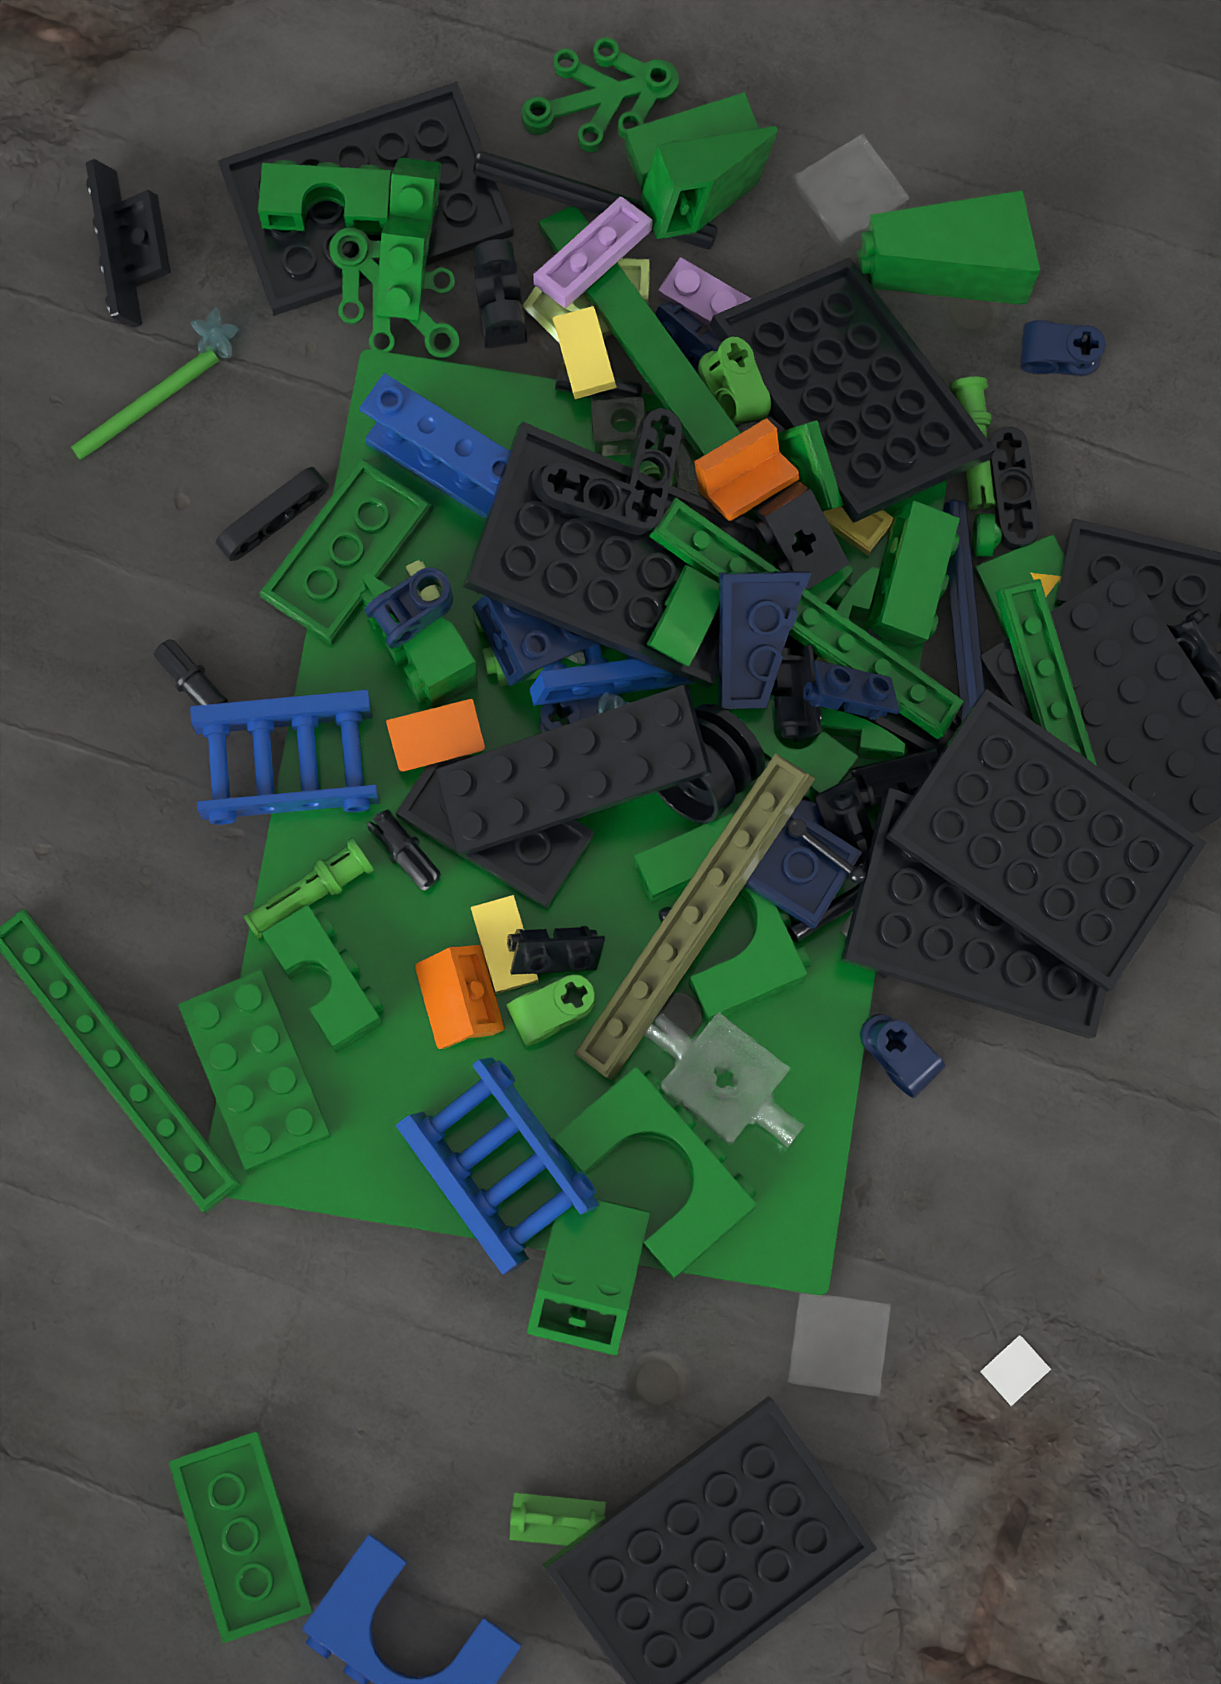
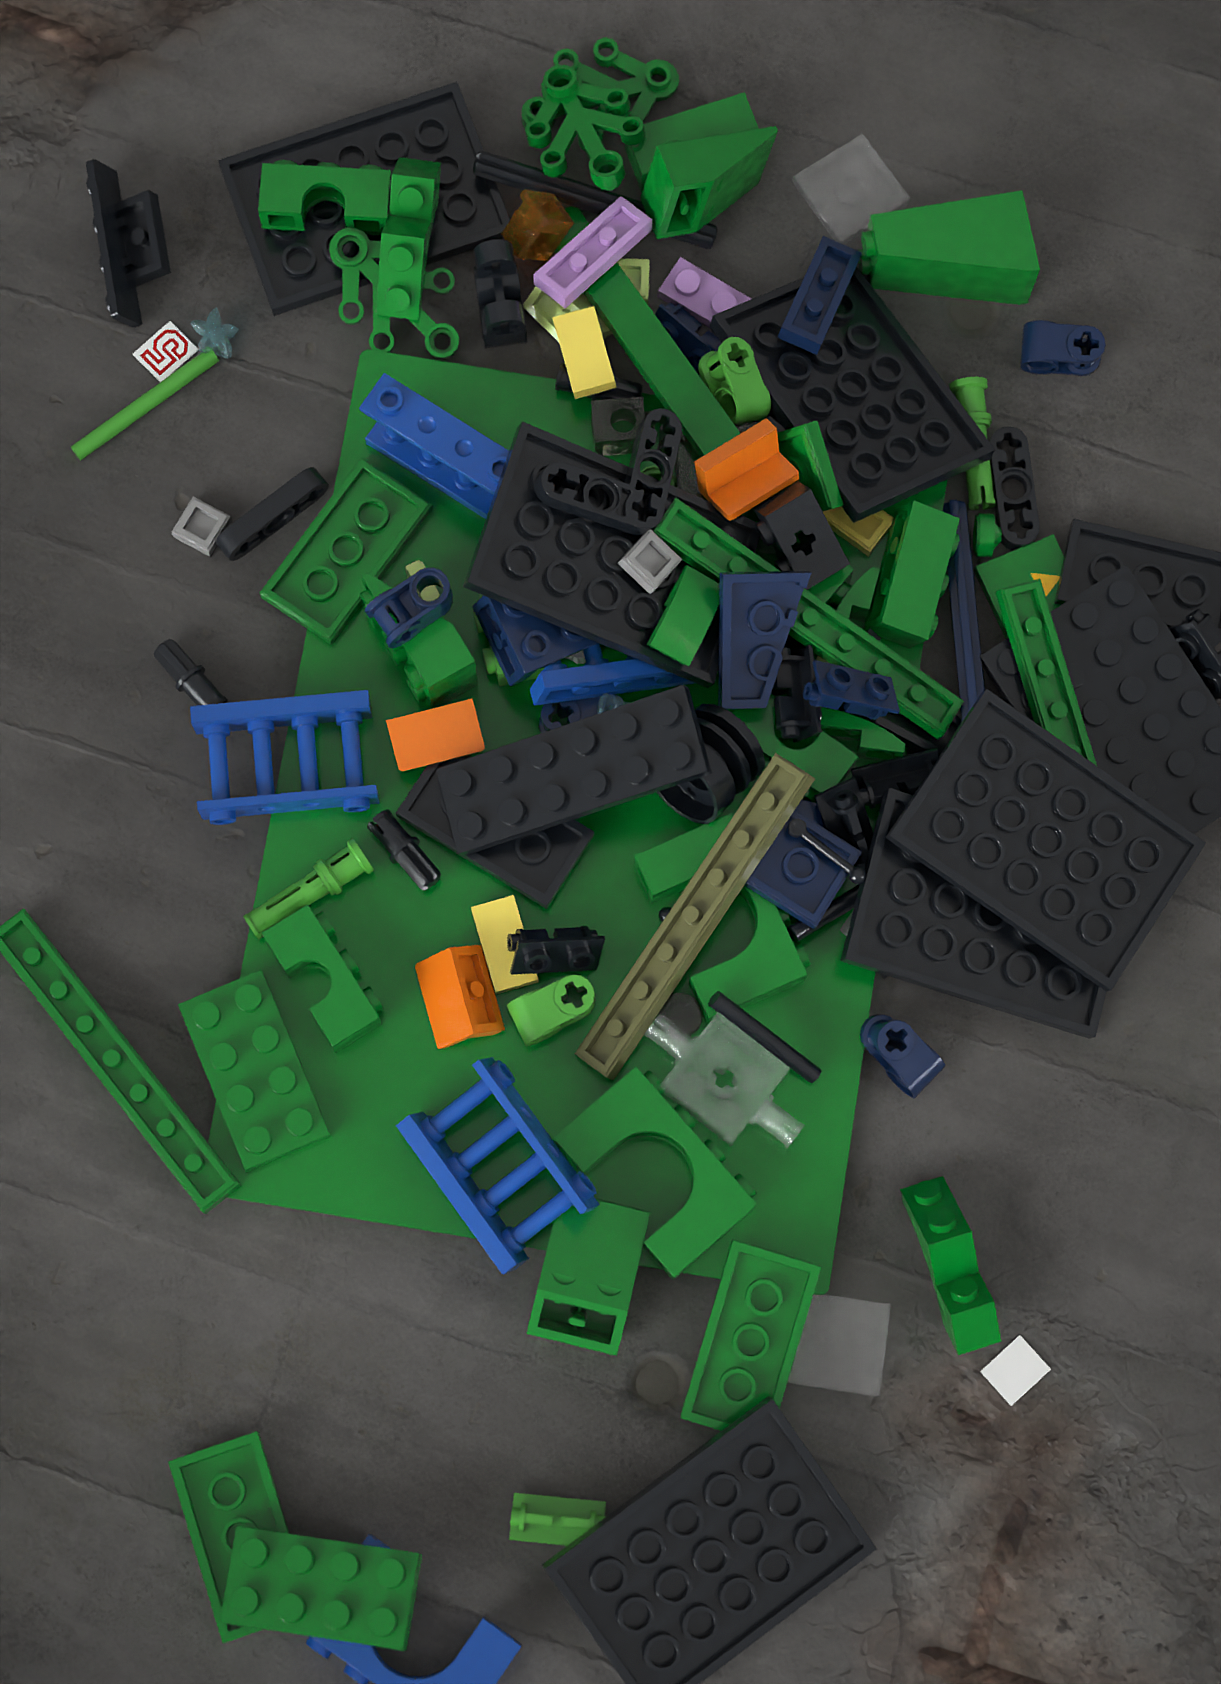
(165, 351): none -> white sticker
(201, 526): none -> light grey tile
(321, 1588): none -> green plate
(537, 226): none -> clear orange brick
(564, 89): none -> green plant
(649, 561): none -> light grey tile
(750, 1334): none -> green plate
(765, 1037): none -> black bar
(819, 295): none -> dark blue plate
(952, 1262): none -> green arch

